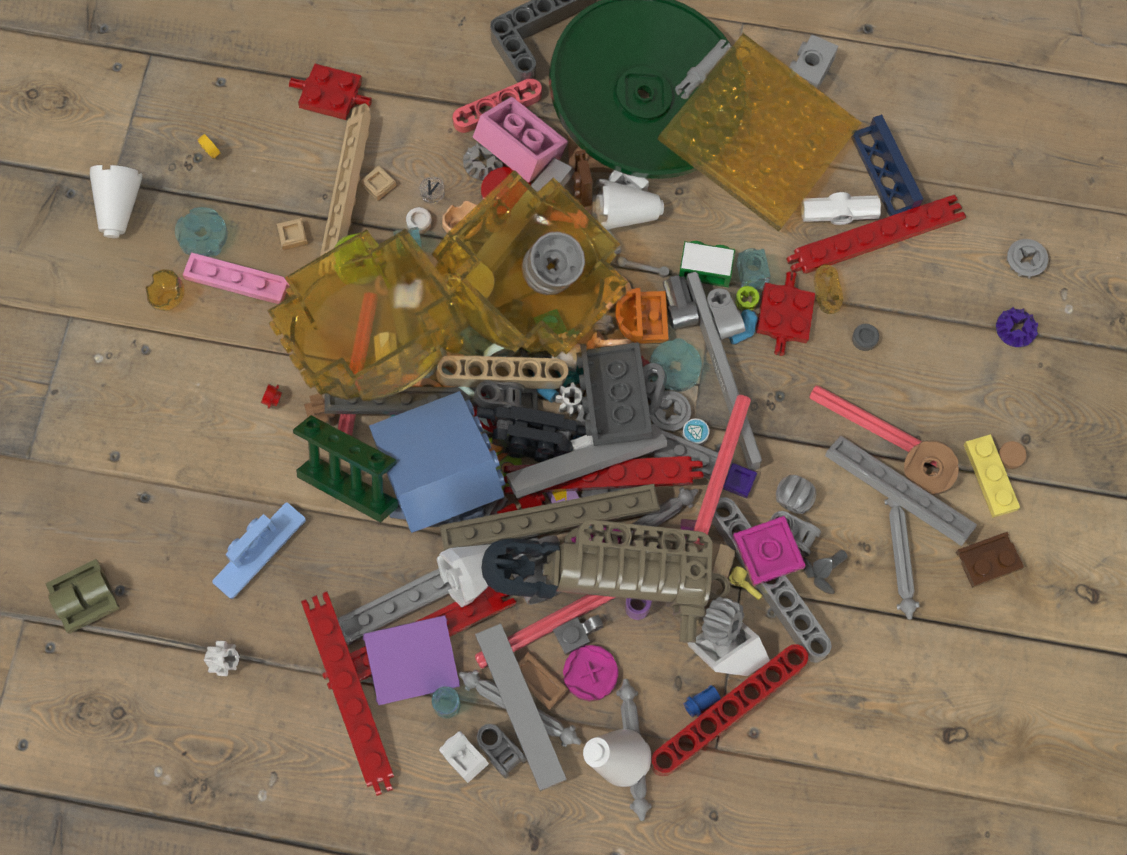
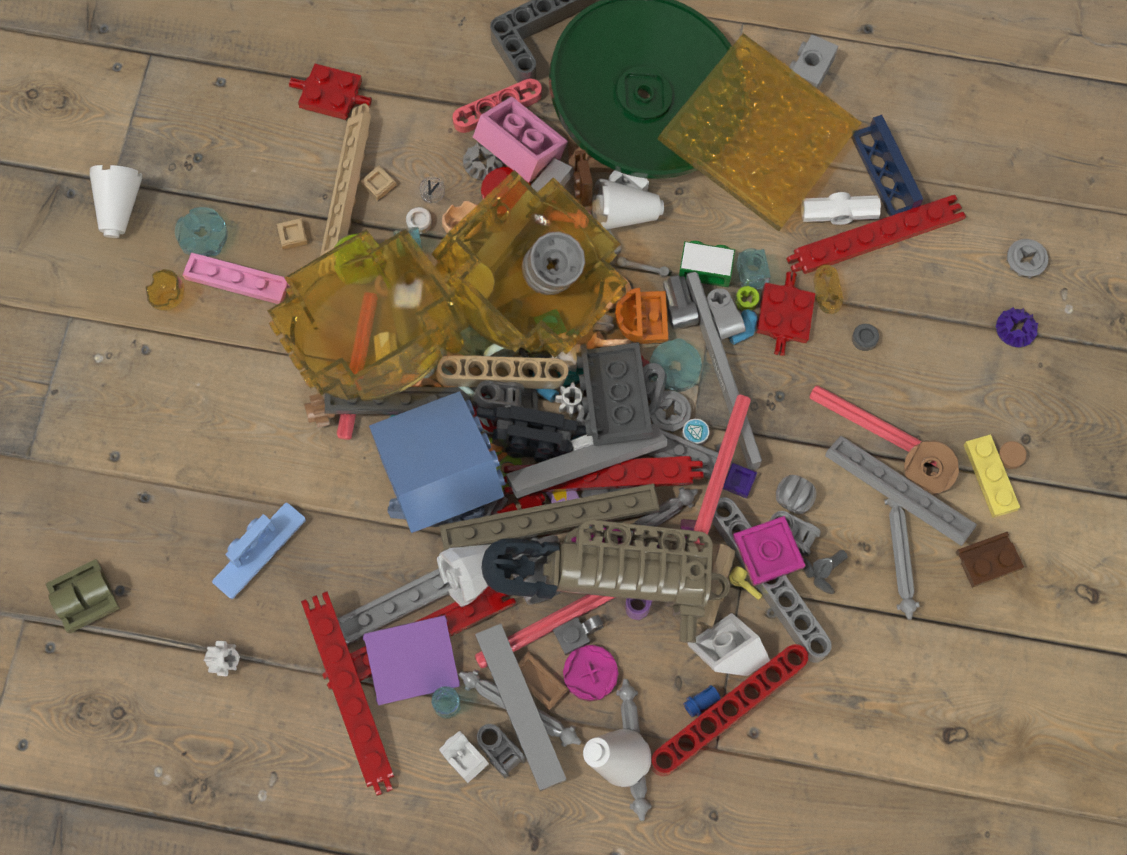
(208, 146): yellow tile -> none
(271, 396): red plate -> none
(336, 482): dark green fence -> none
(698, 74): light grey pin -> none
(723, 621): light grey gear -> none

